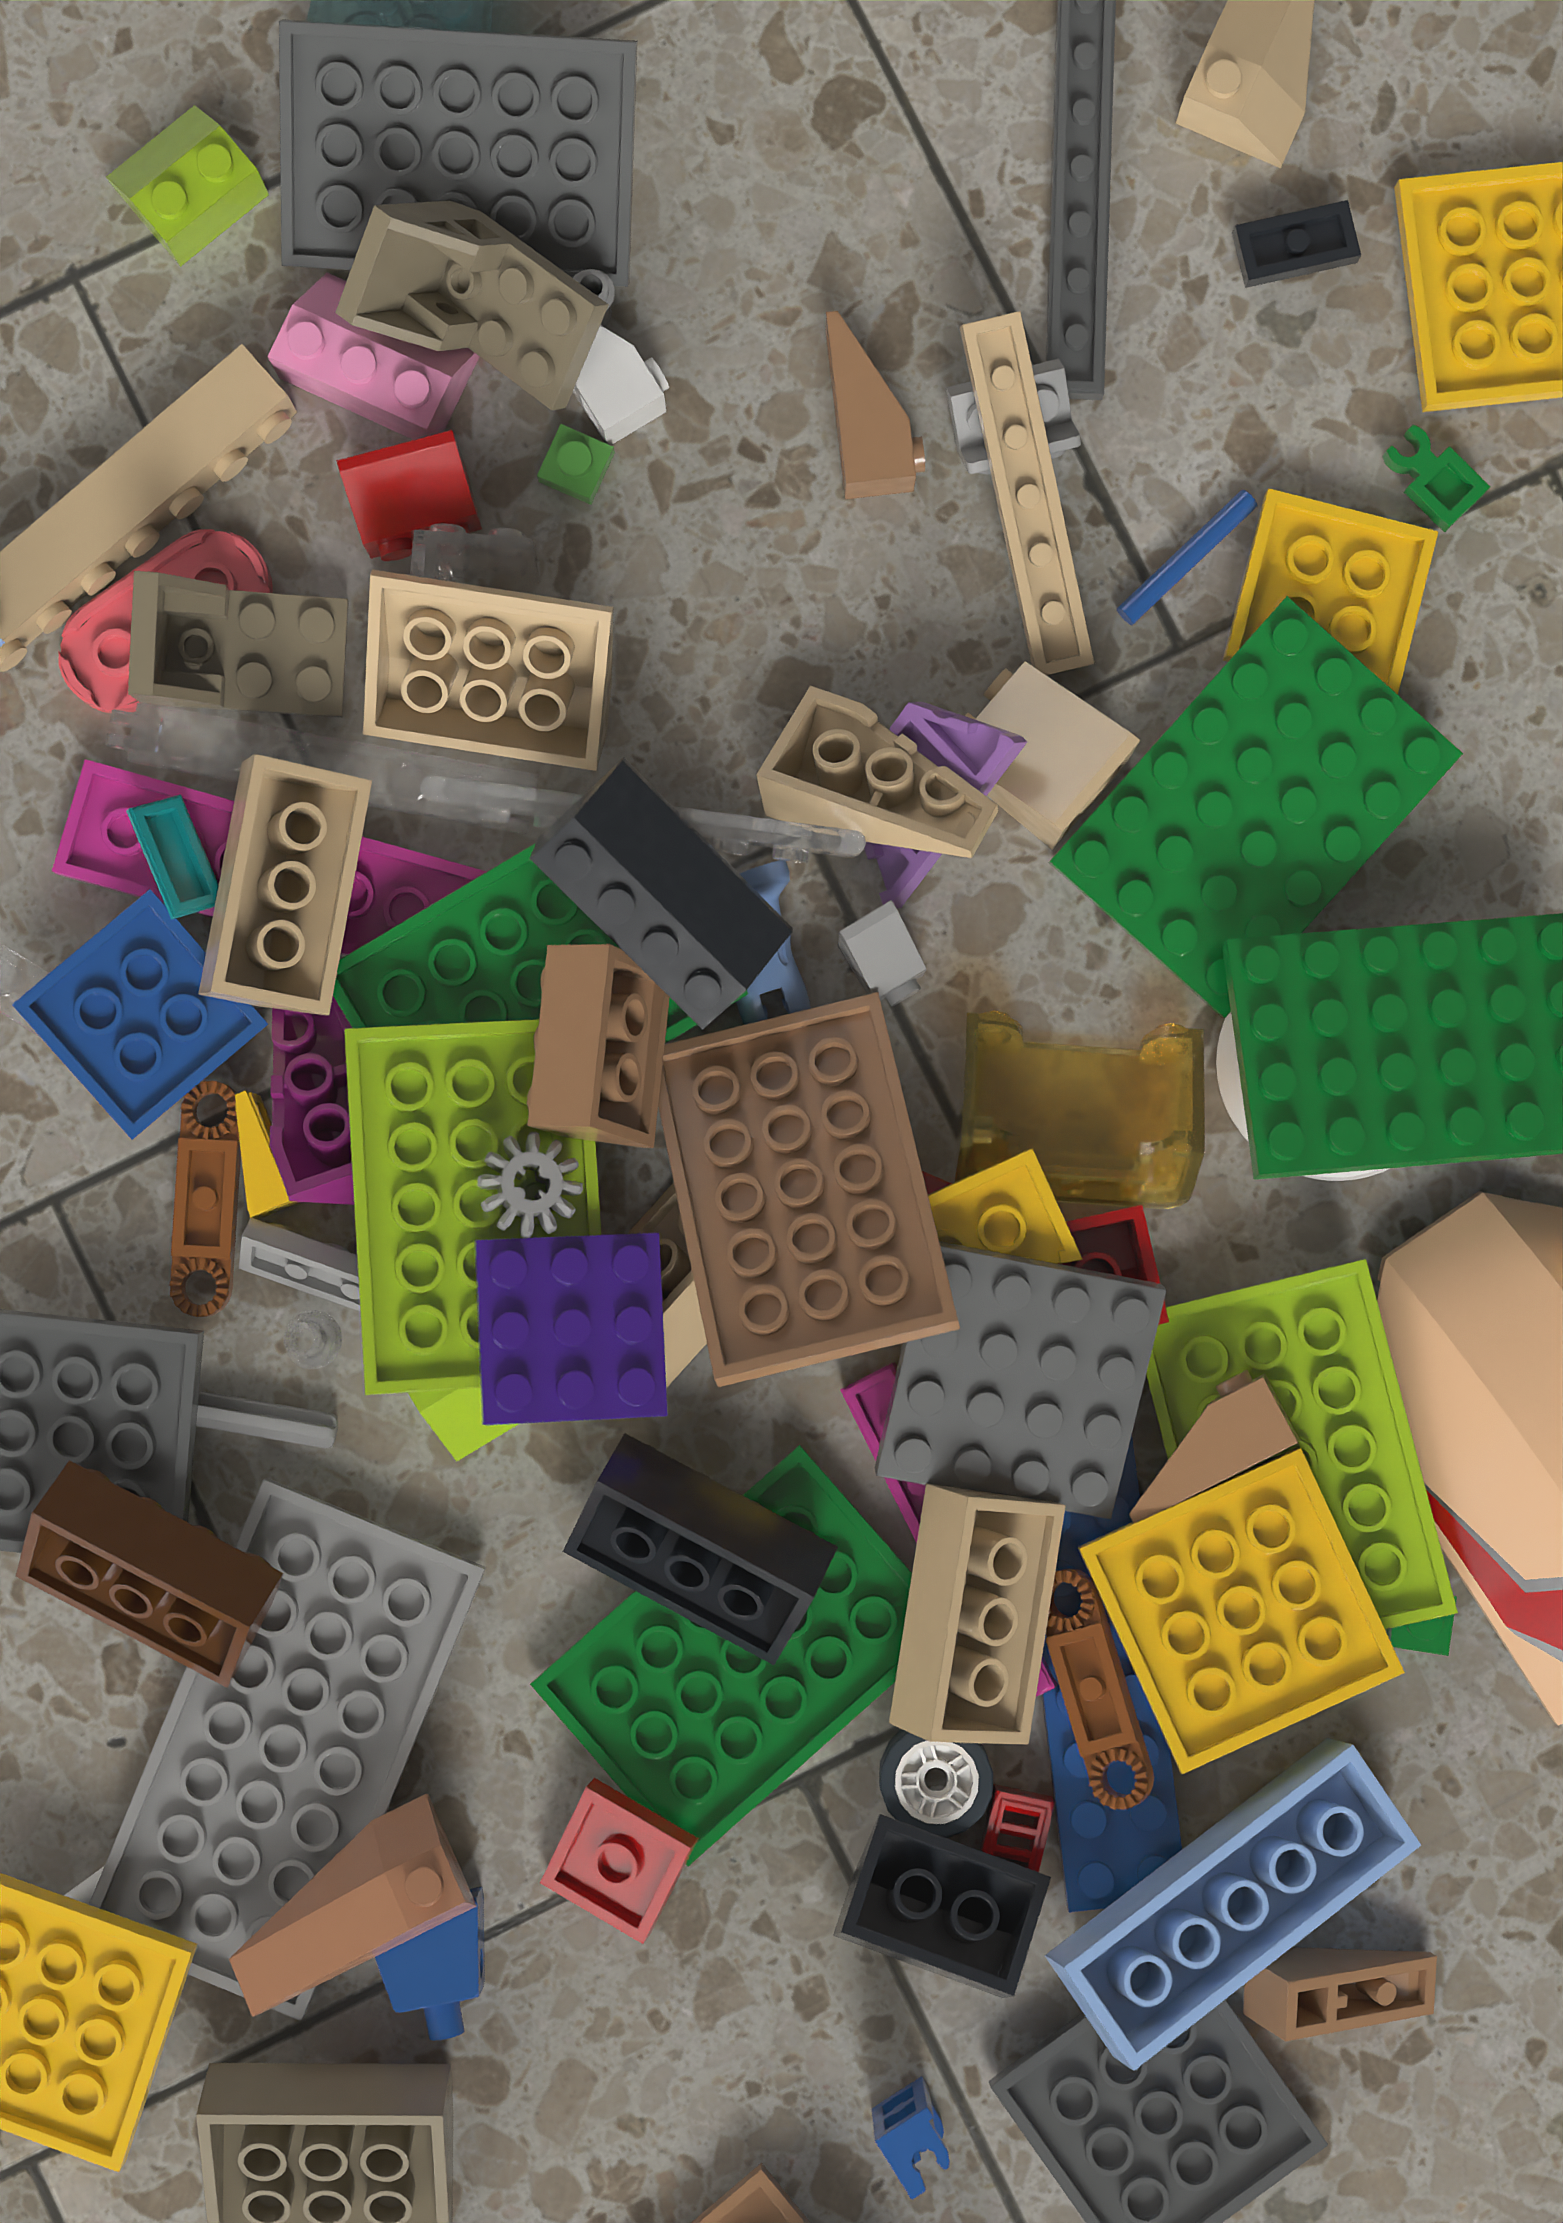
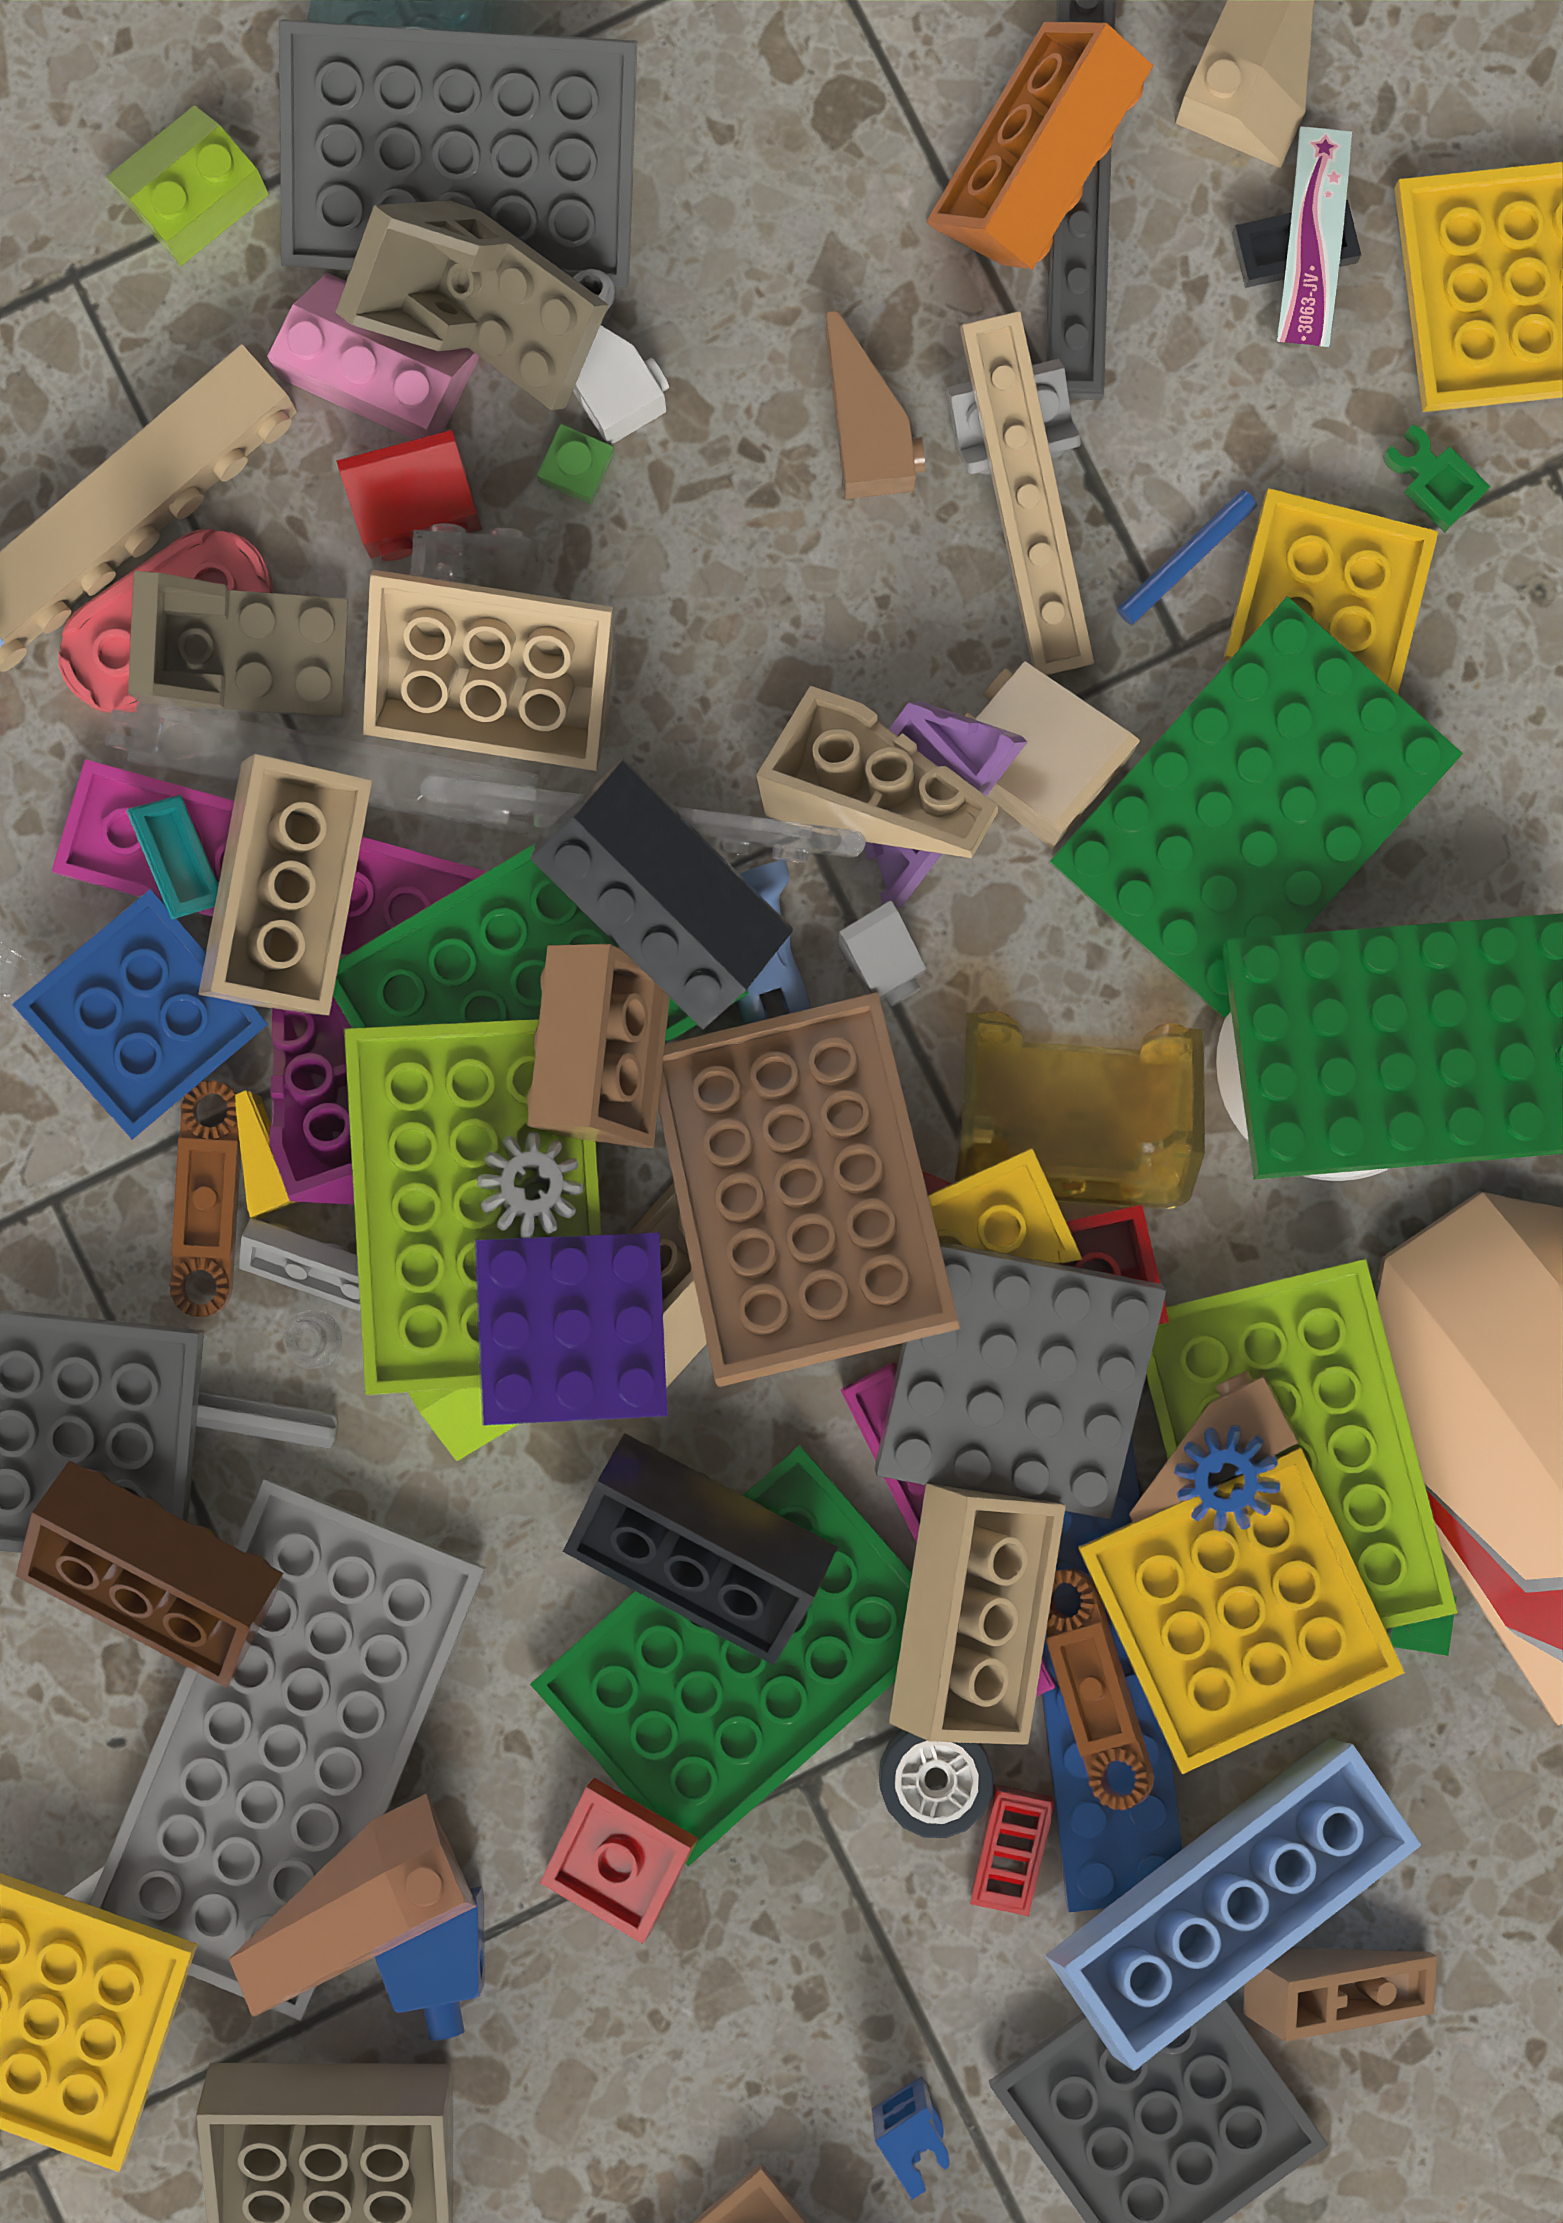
(943, 1907): black slope -> none
(1041, 142): none -> orange slope
(1242, 1493): none -> blue gear
(1315, 236): none -> sticker

